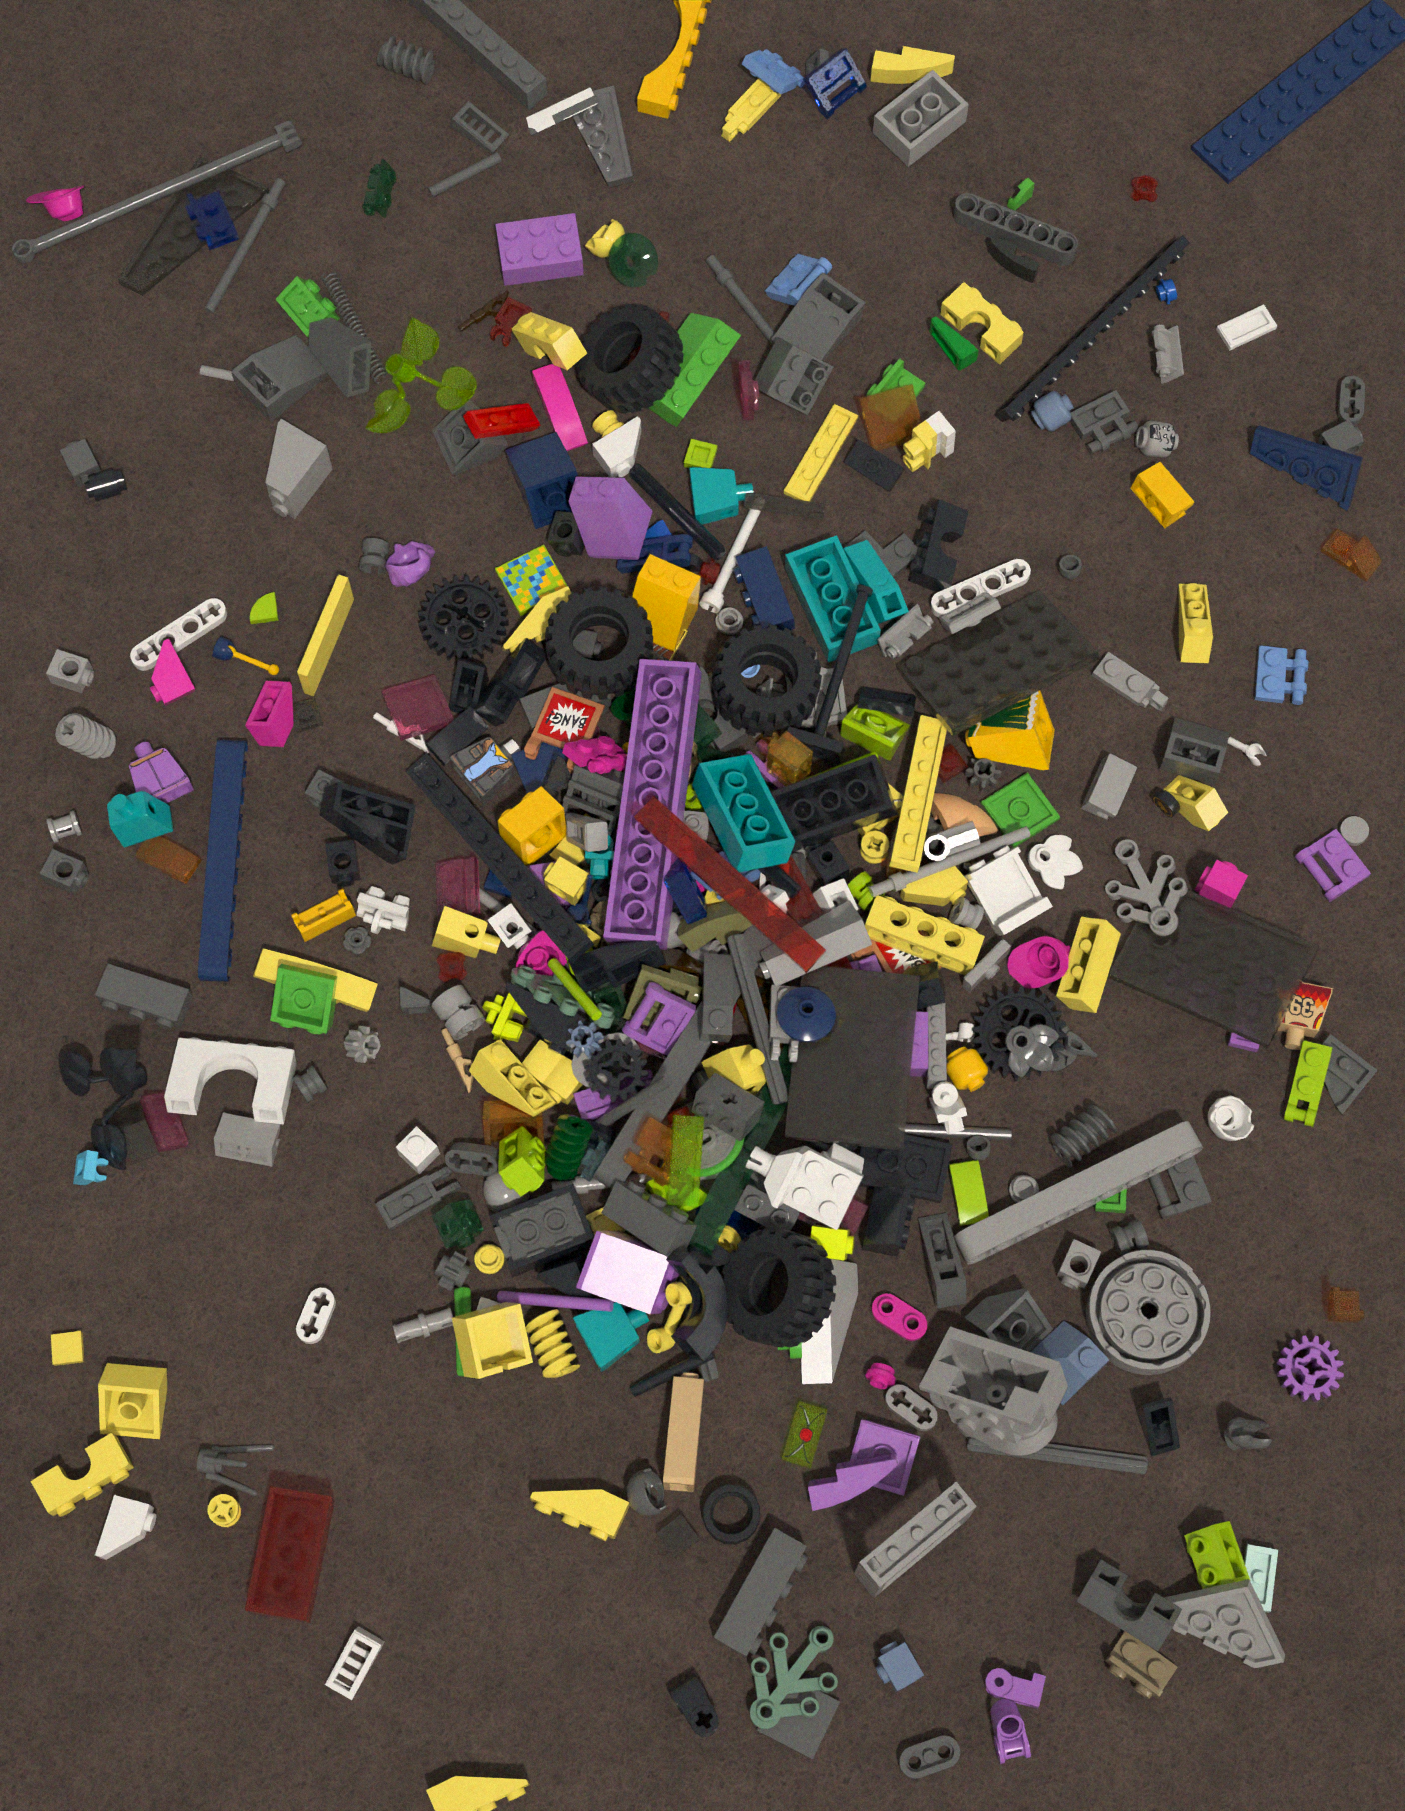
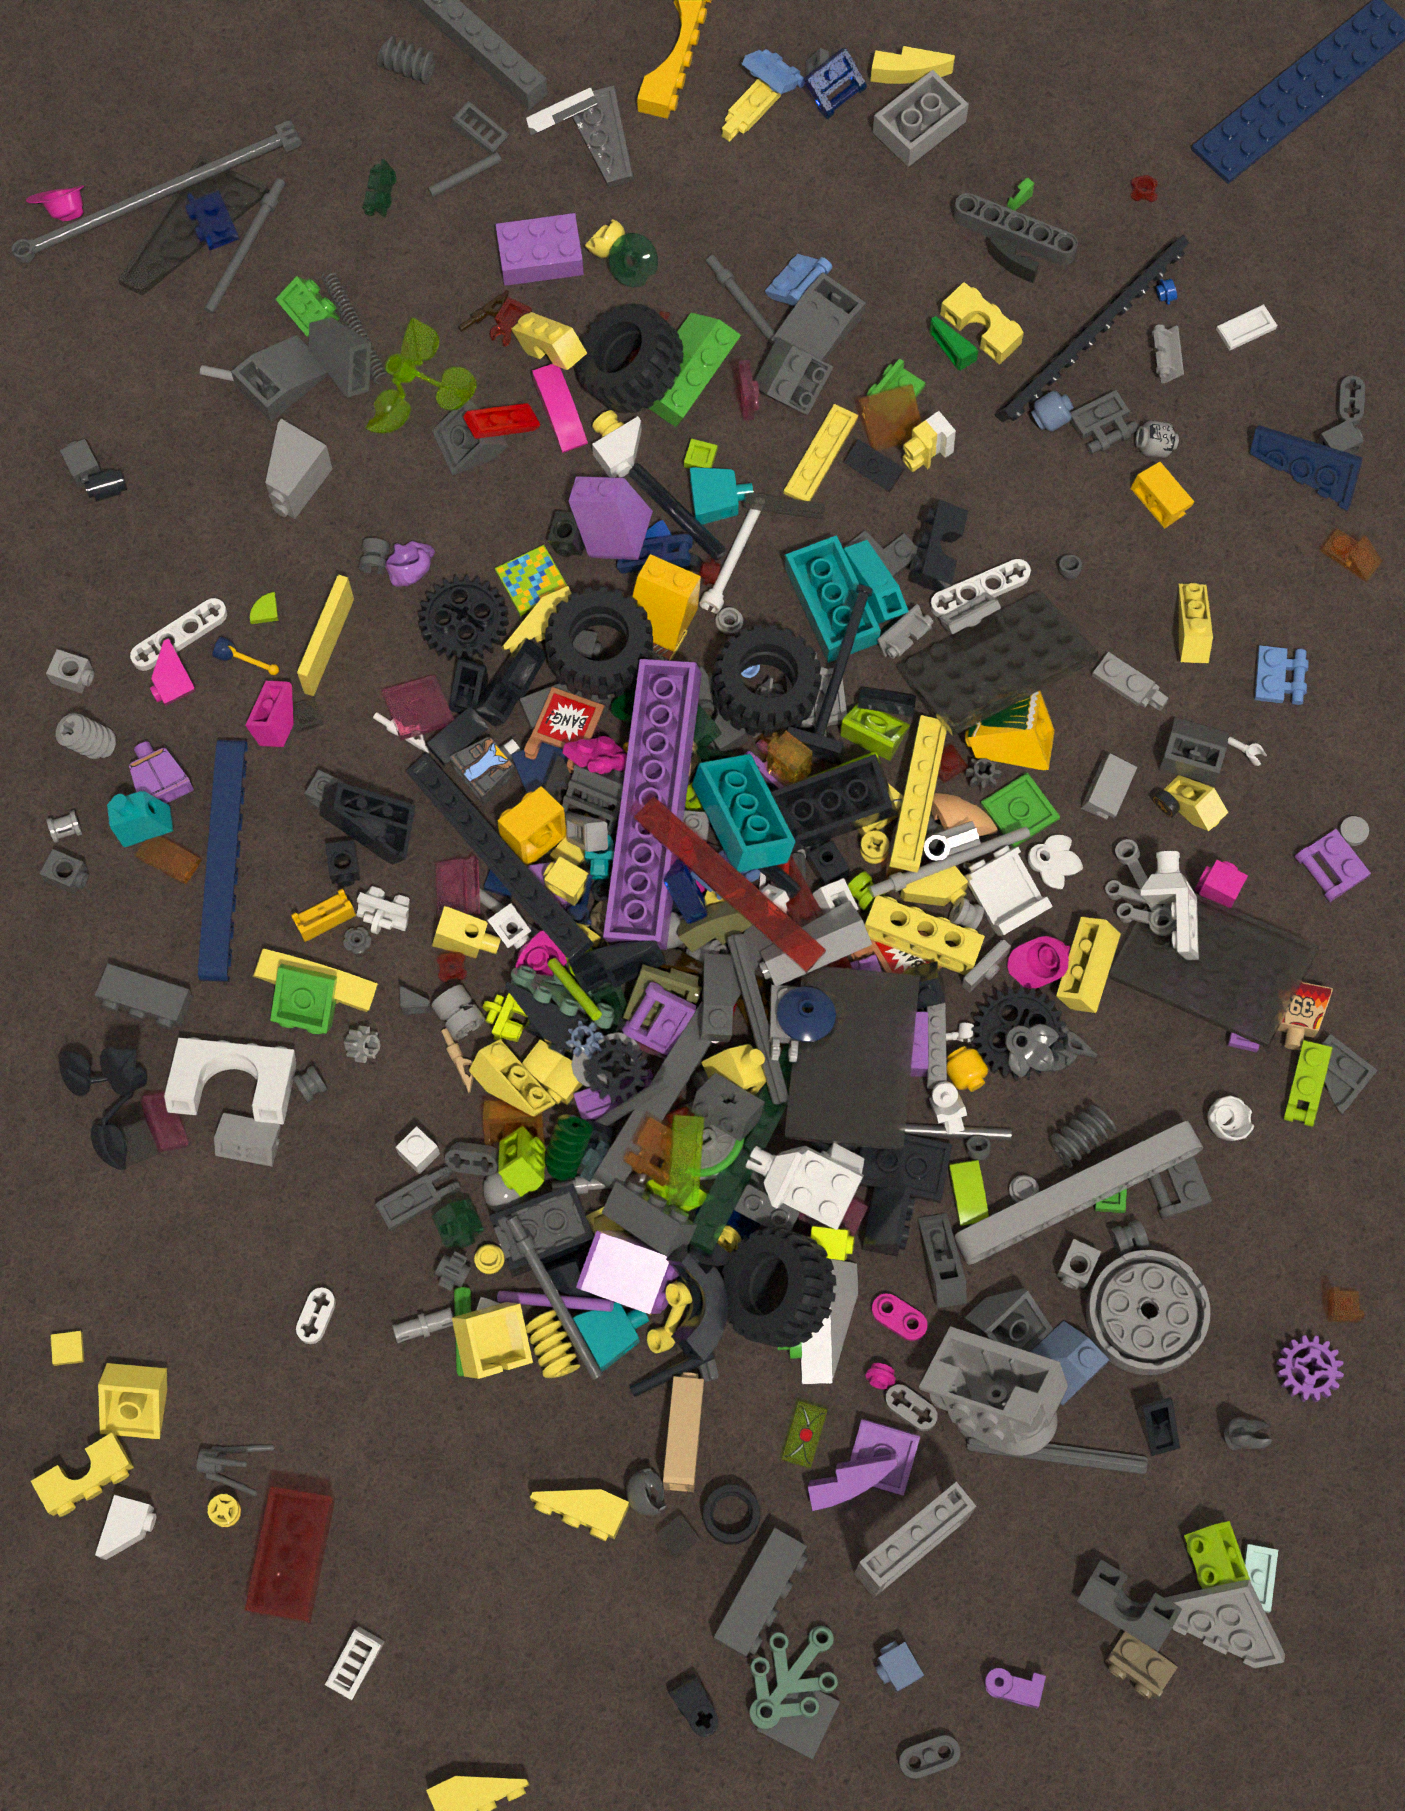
(86, 1168): medium azure tile -> none
(525, 1246): none -> dark grey bar
(543, 477): dark blue slope -> none
(763, 590): dark blue brick -> none
(1009, 1735): medium lavender piece -> none
(1173, 888): none -> white plate

